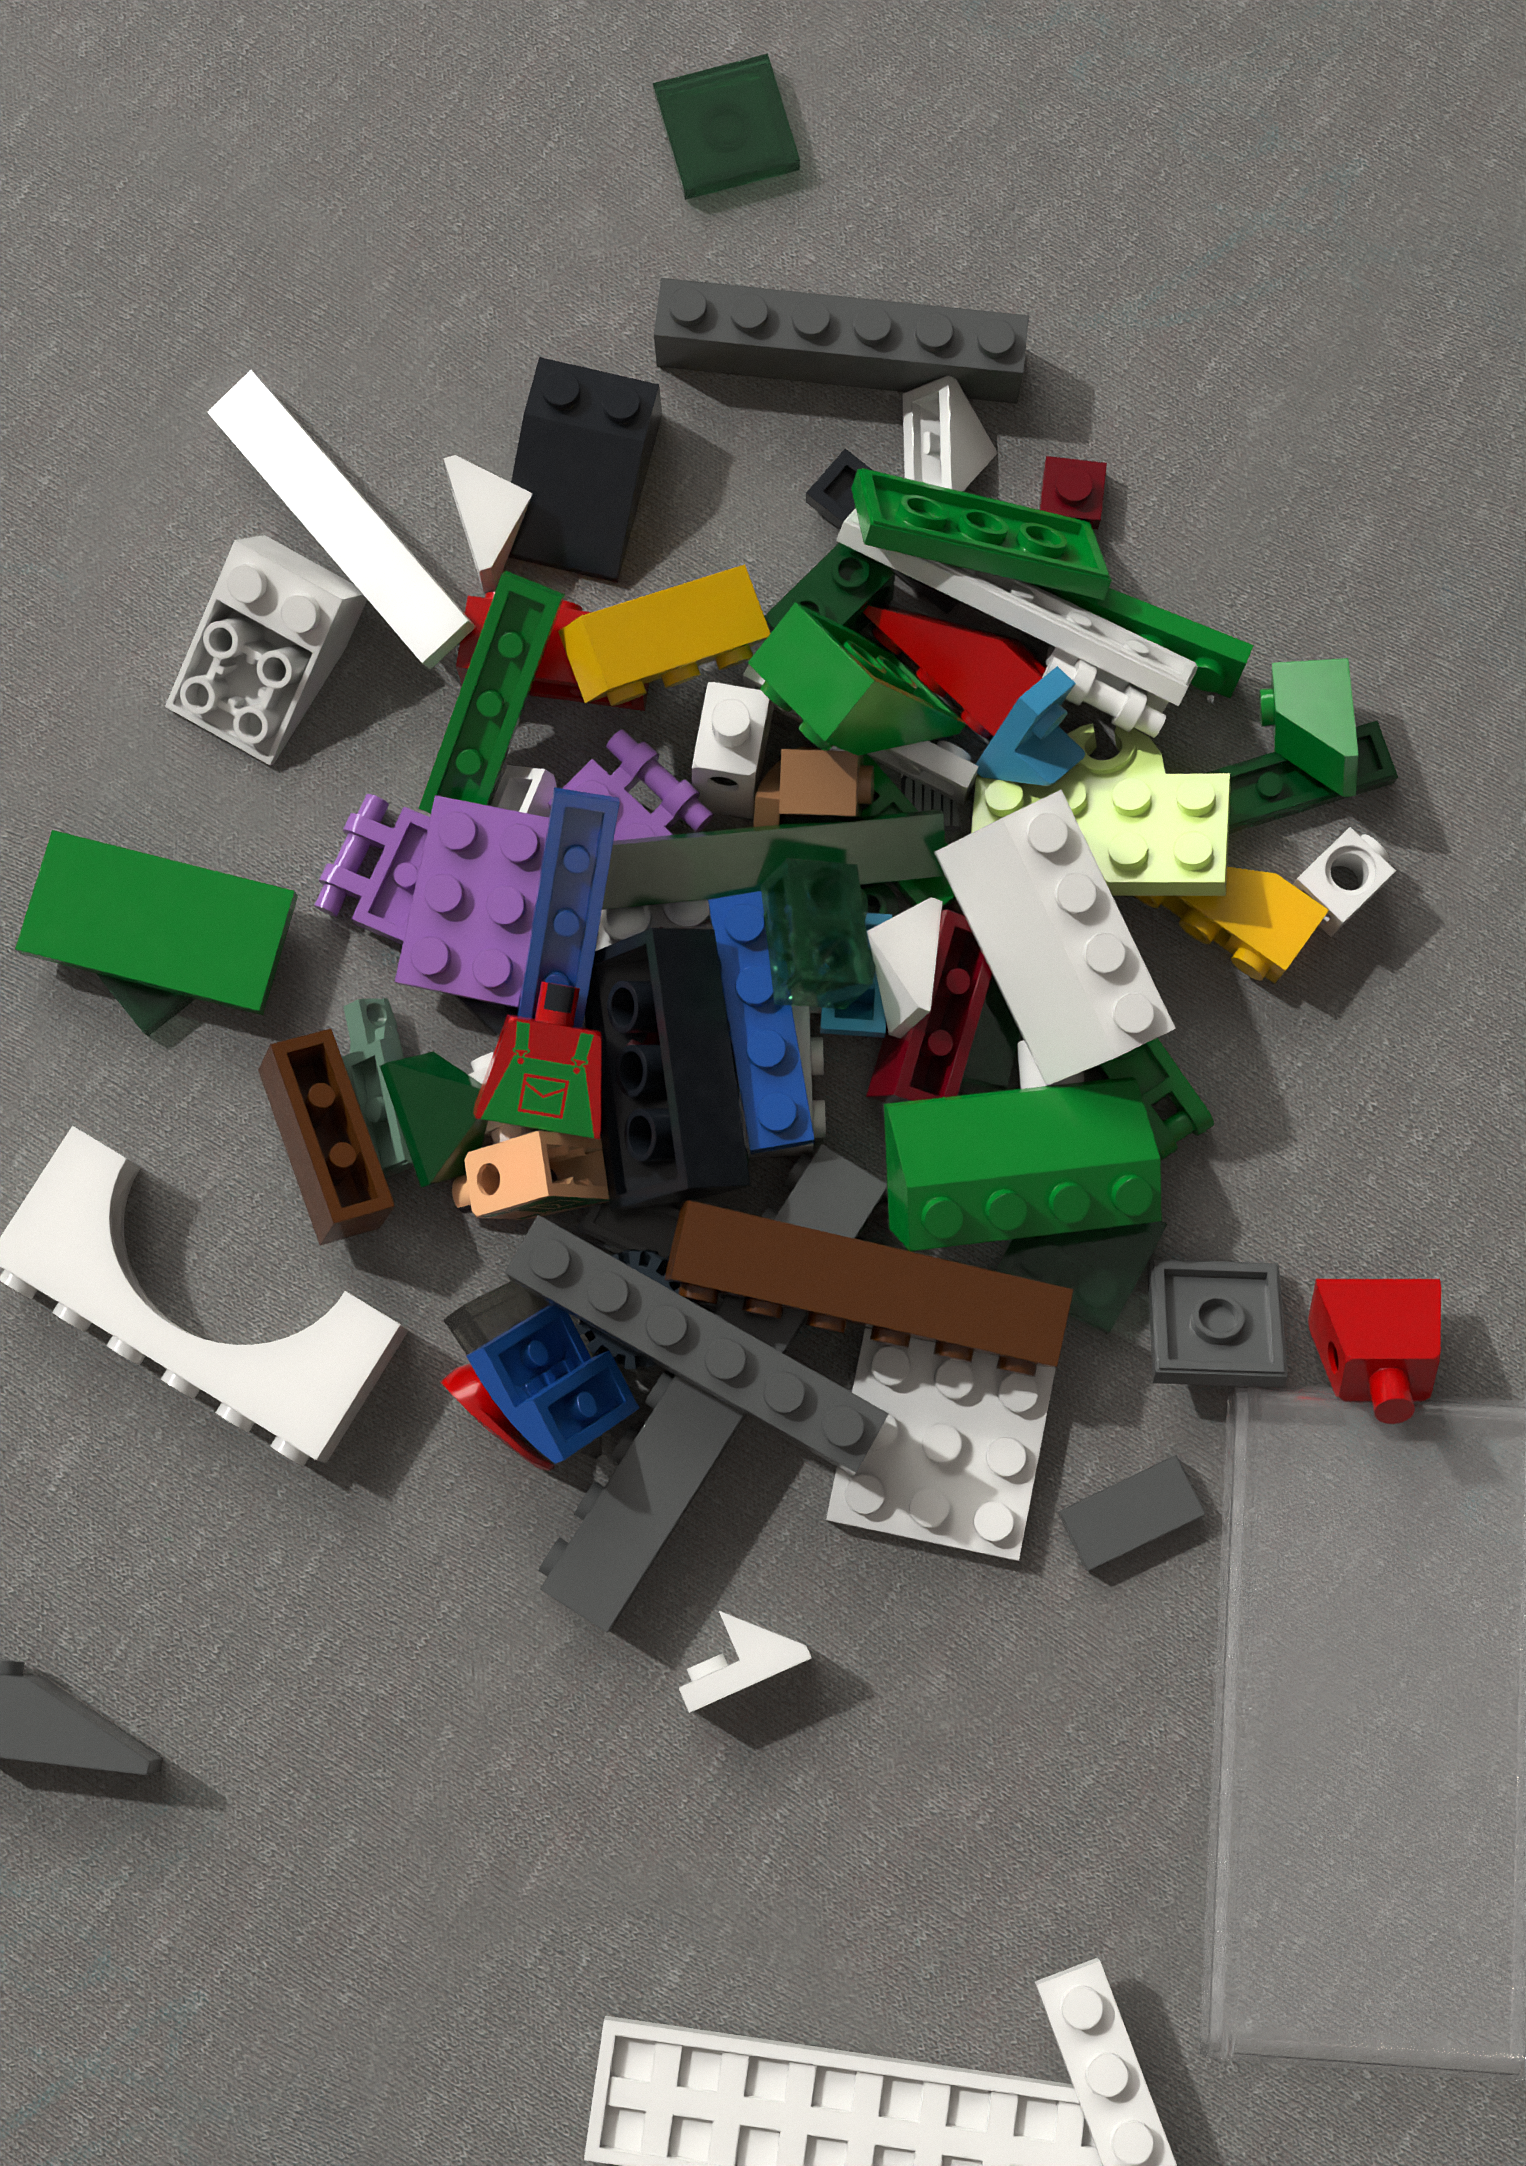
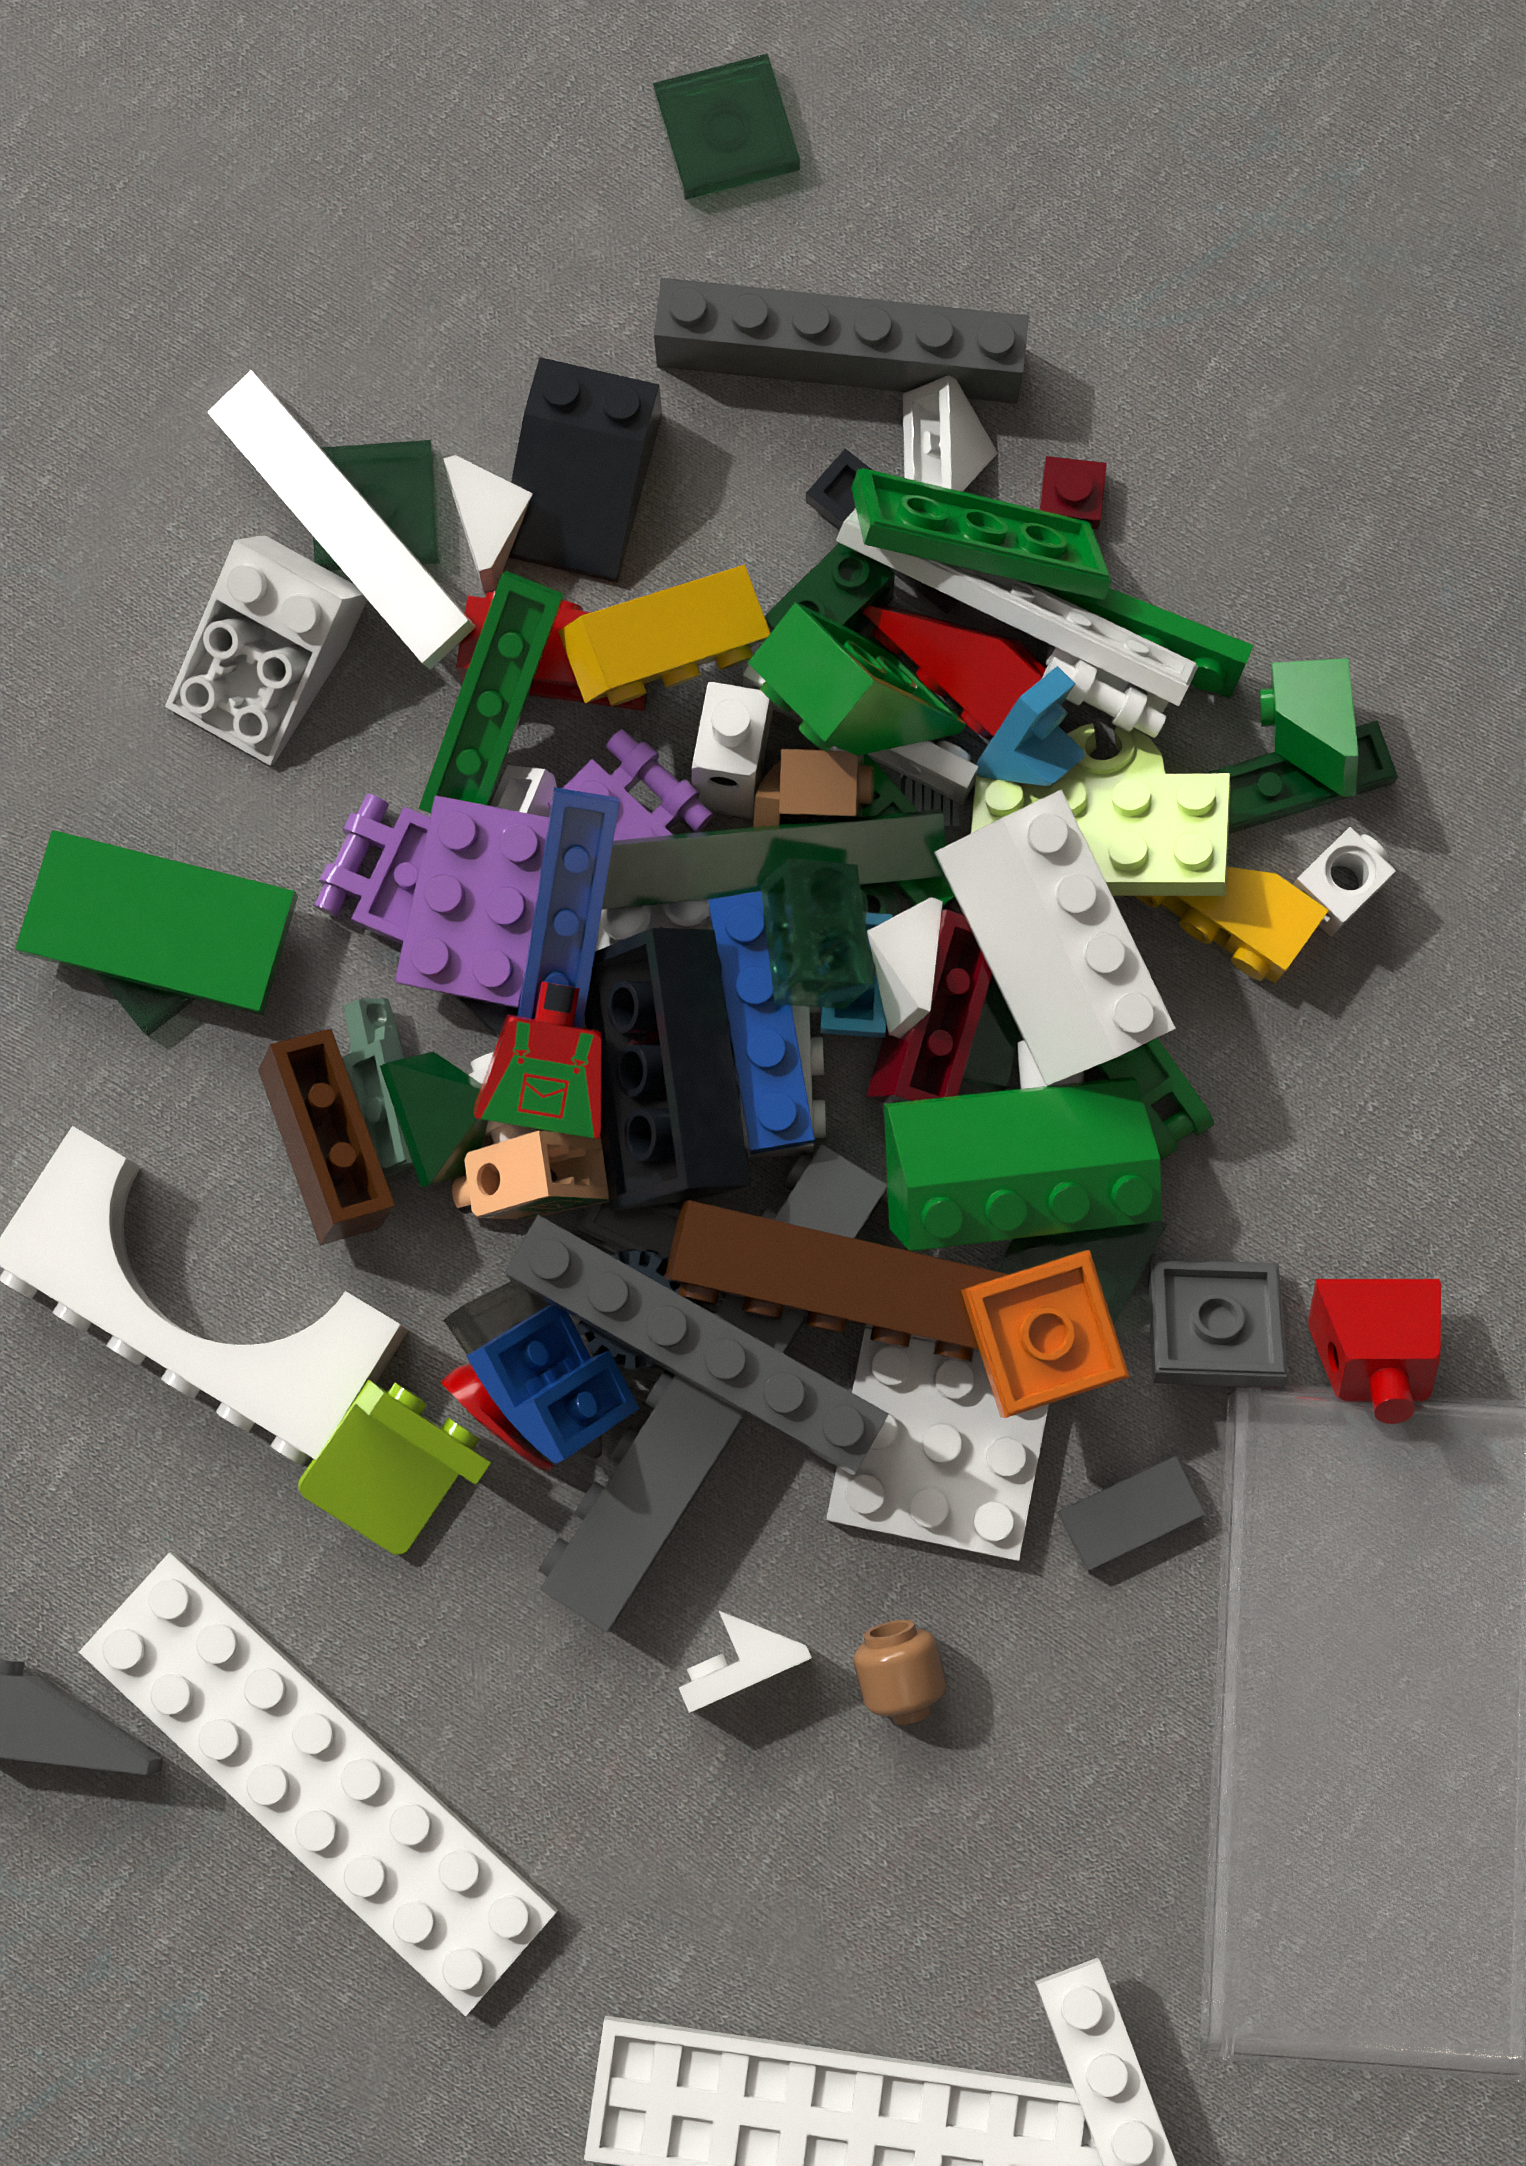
(319, 1782): none -> white plate
(389, 1466): none -> lime bracket
(399, 487): none -> clear green tile
(900, 1671): none -> medium nougat head
(1045, 1333): none -> orange tile

